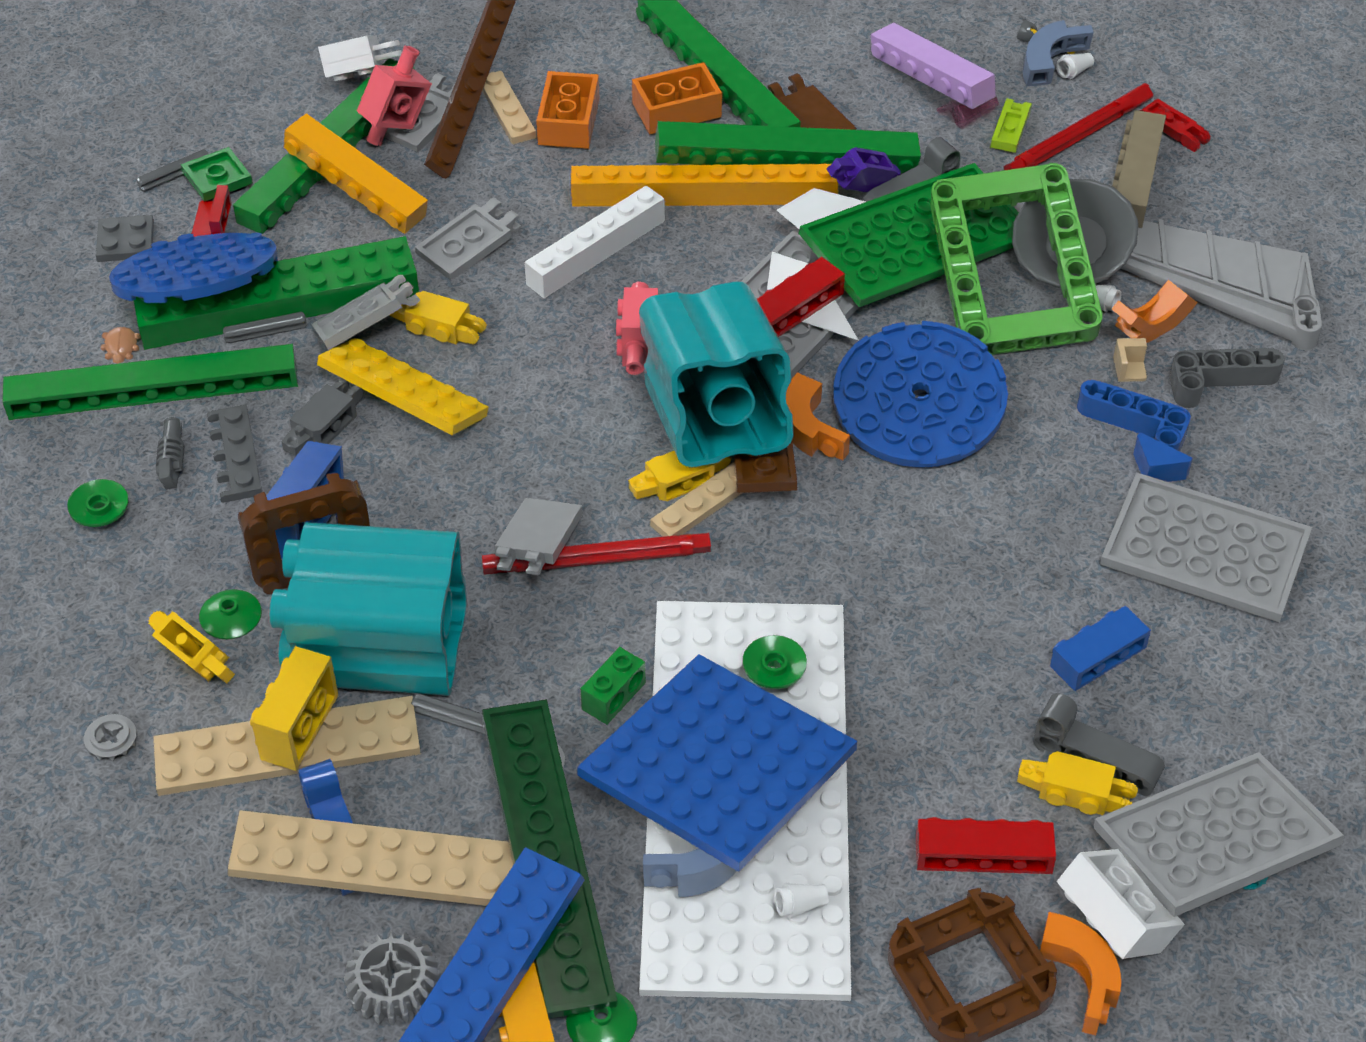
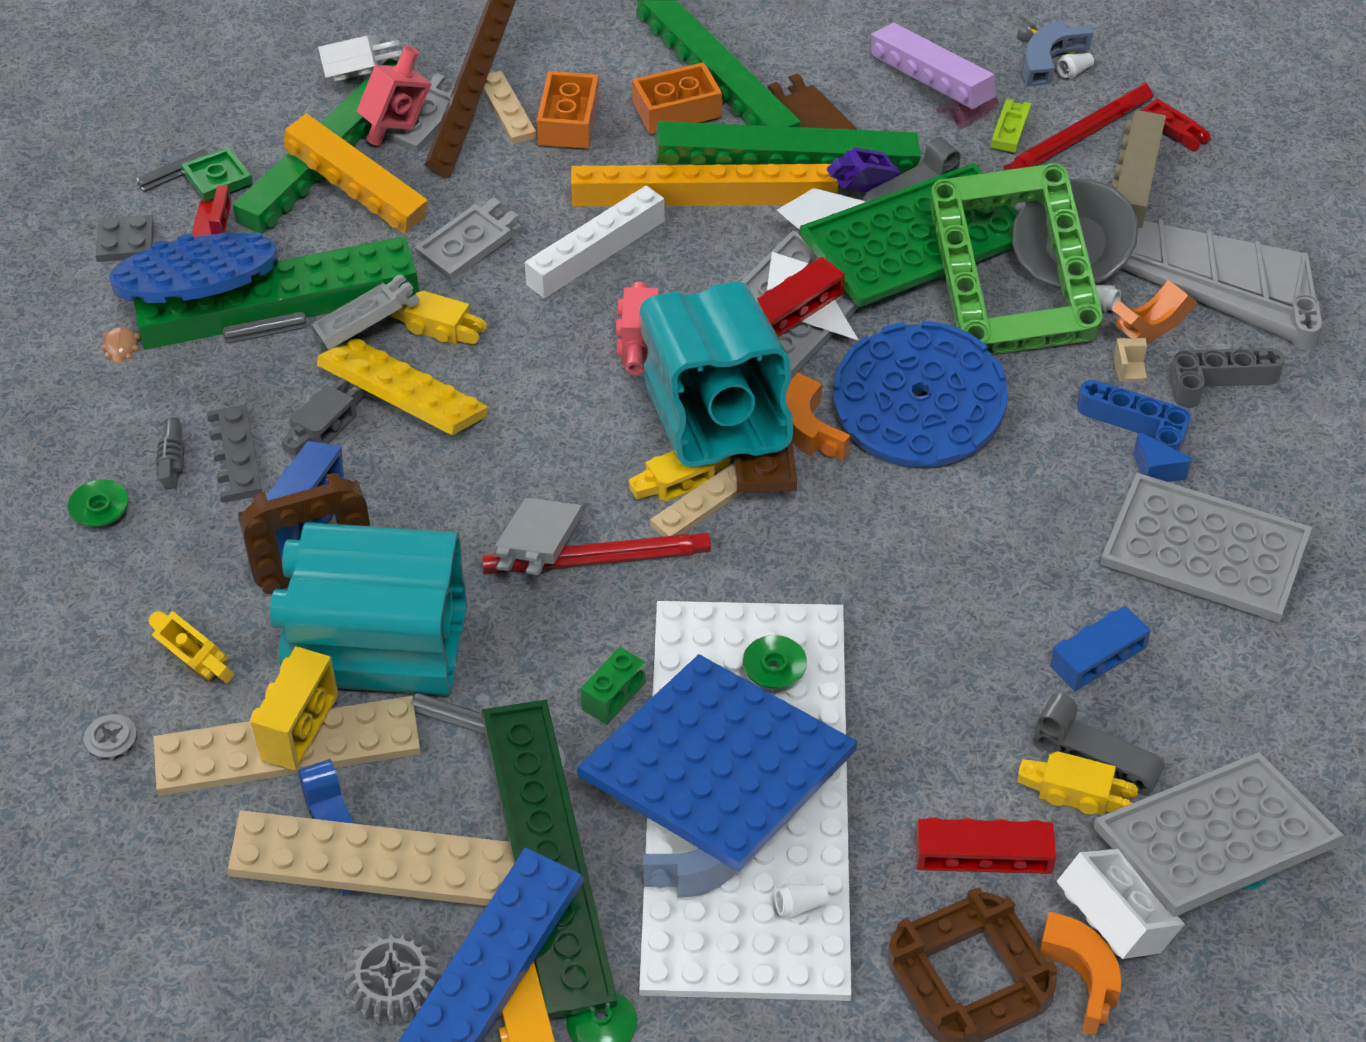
(149, 381): green brick -> none
(232, 622): green dish -> none

